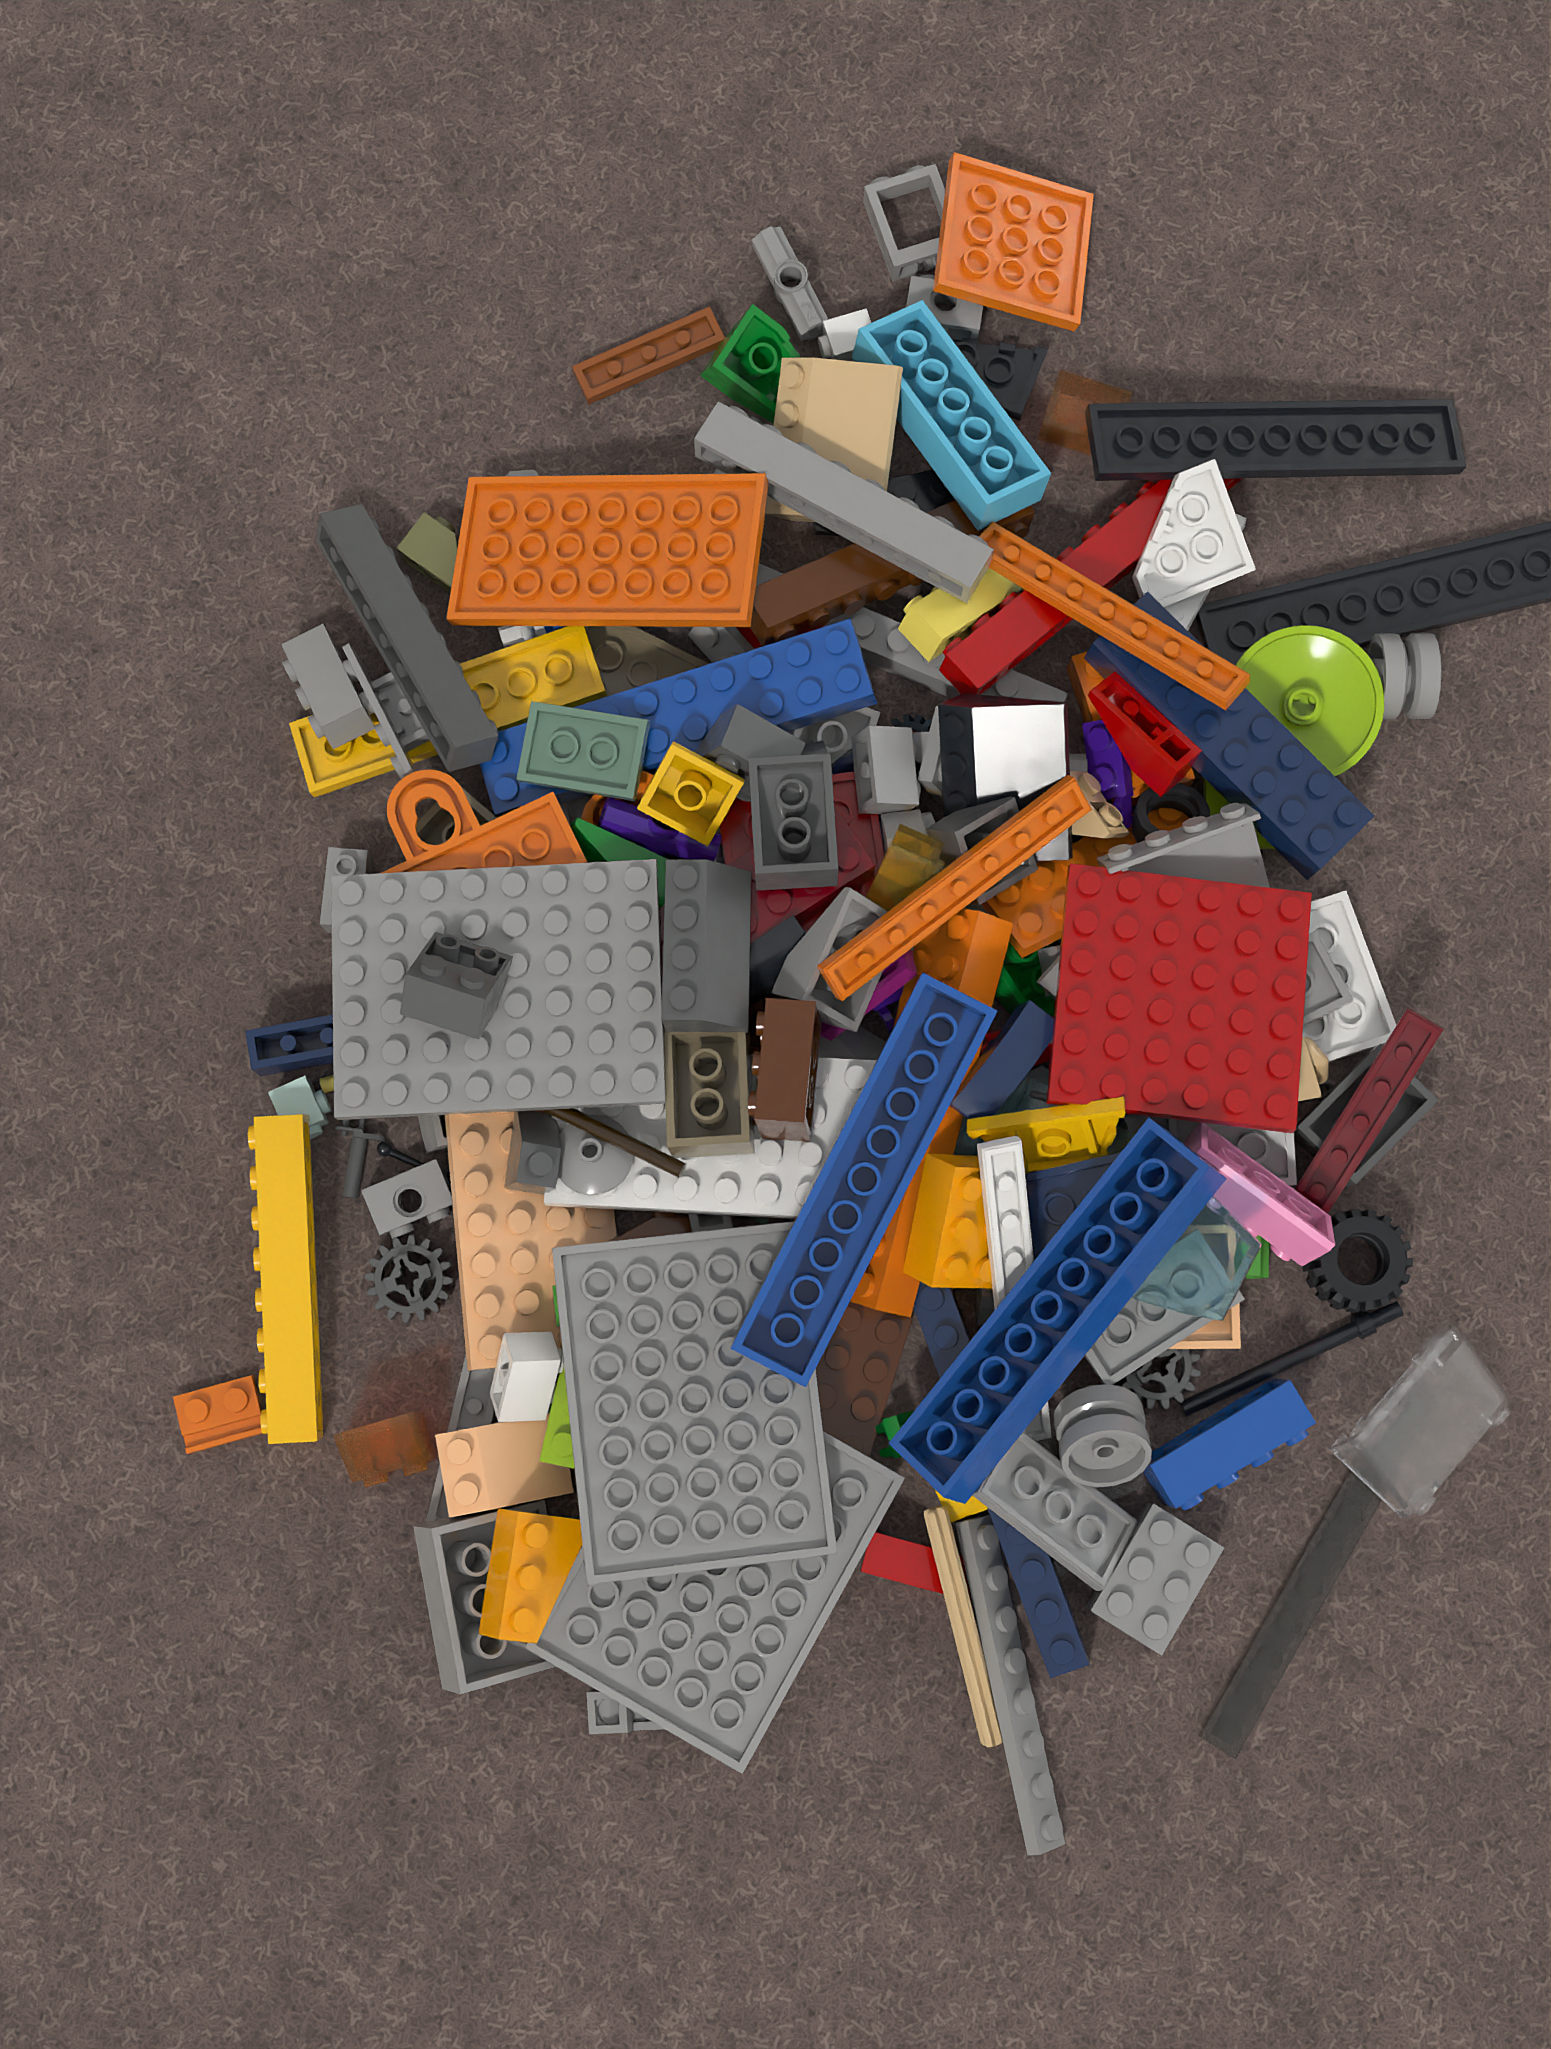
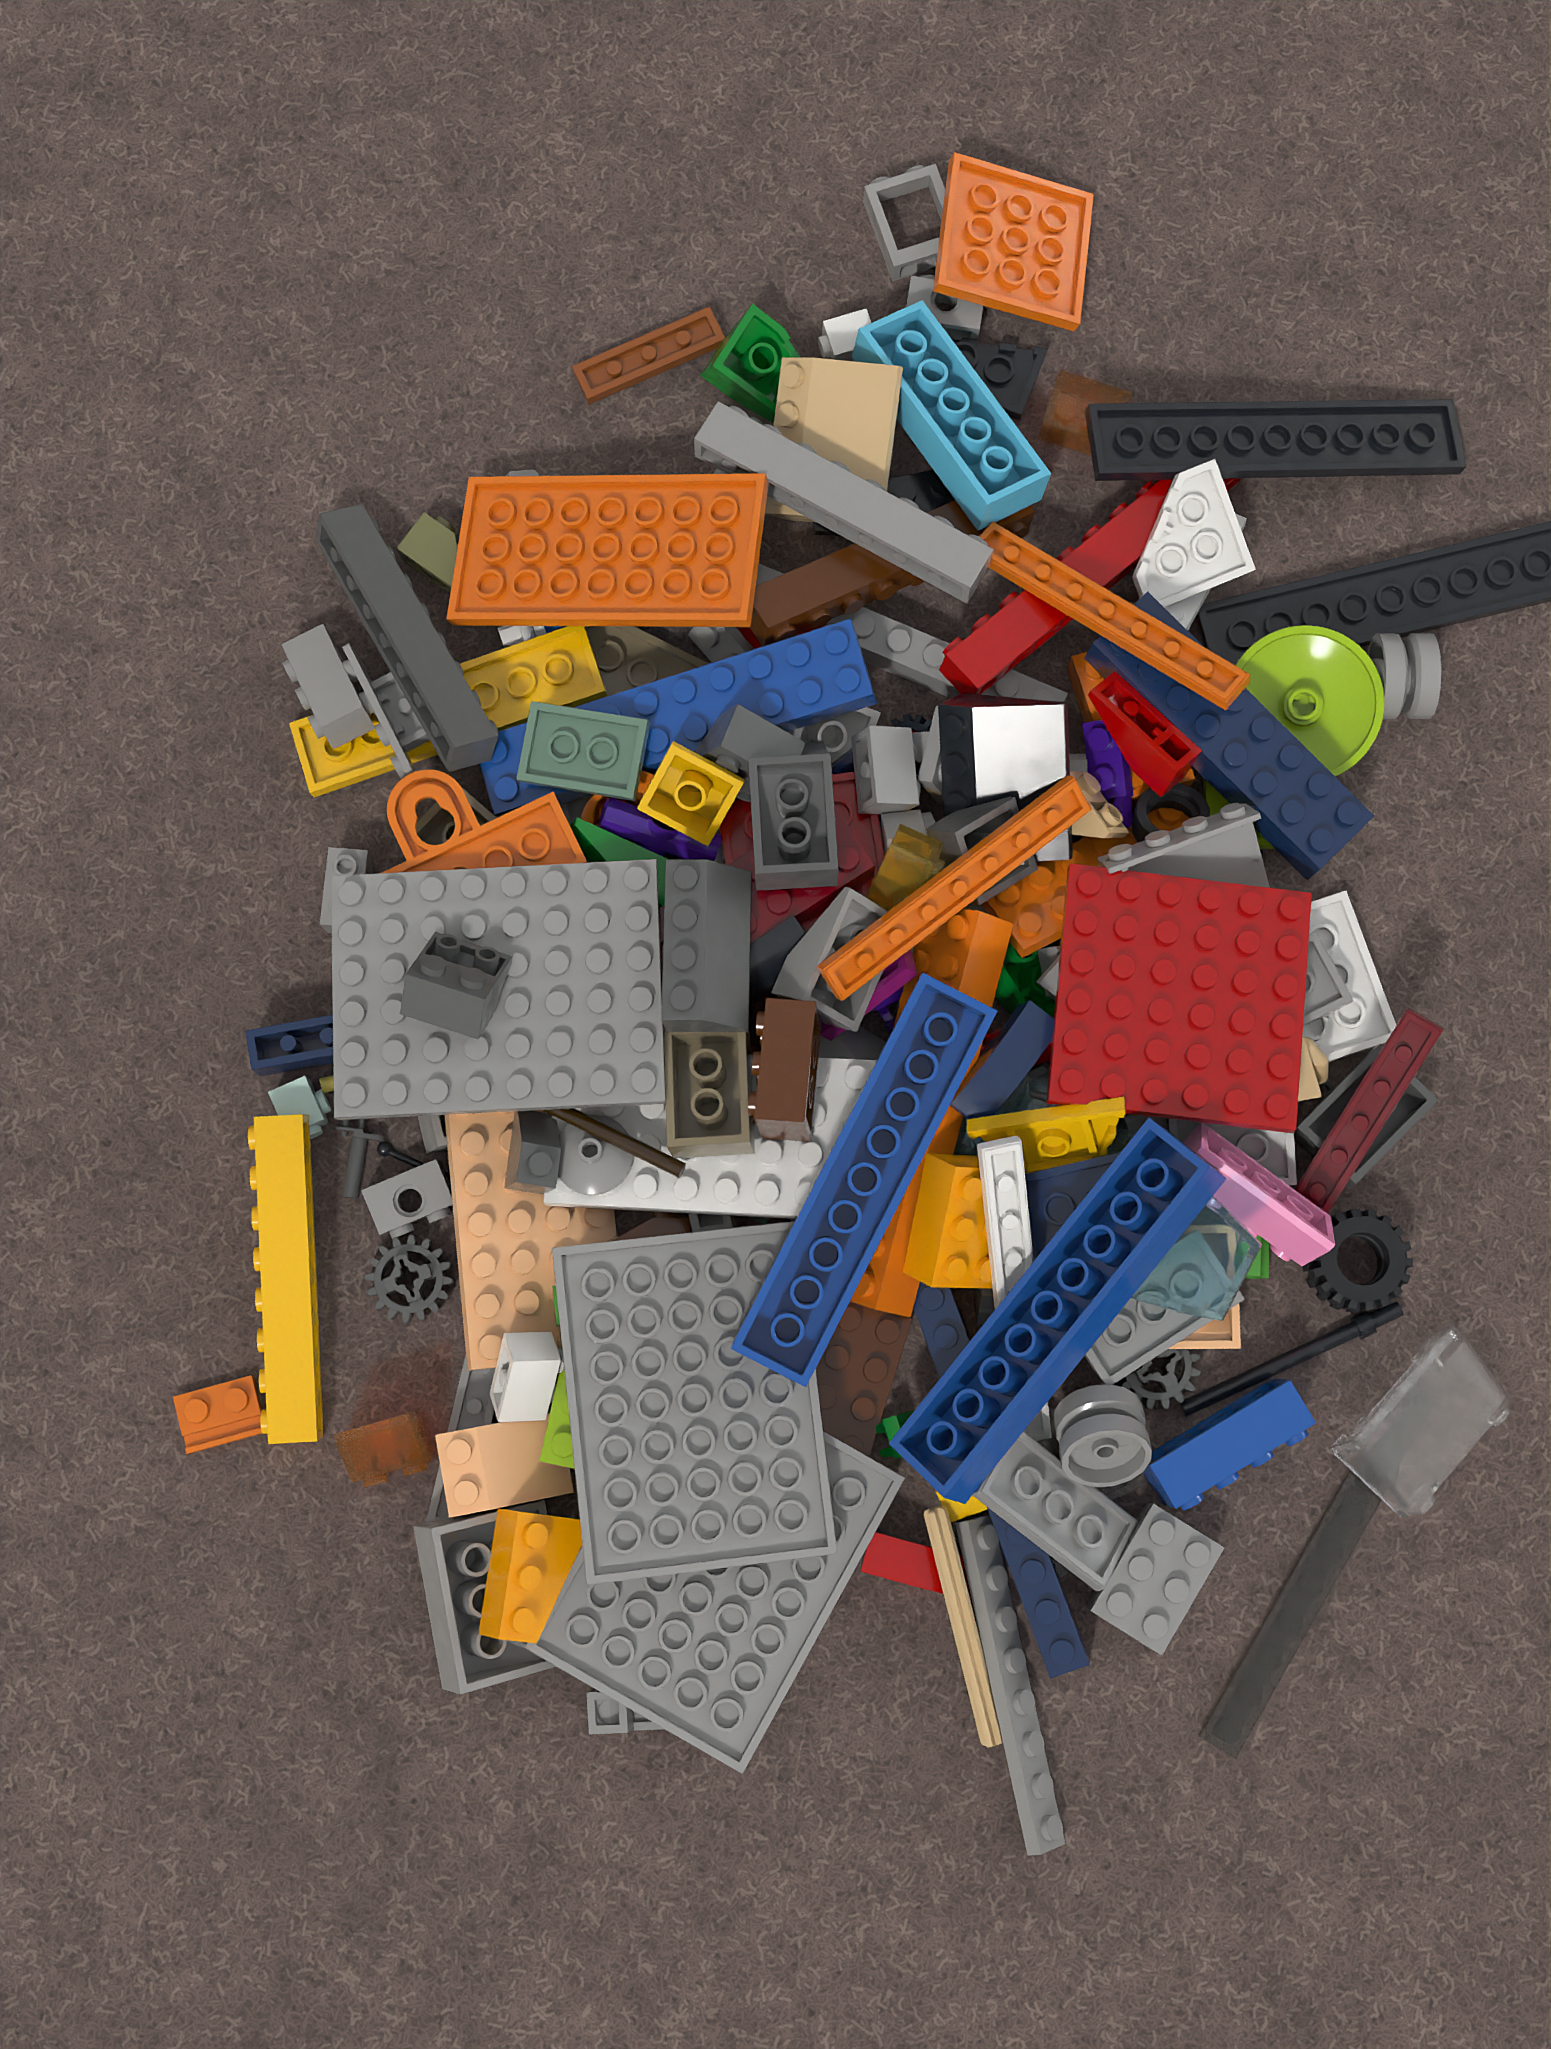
(782, 265): light grey piece -> none
(940, 617): light yellow brick -> none

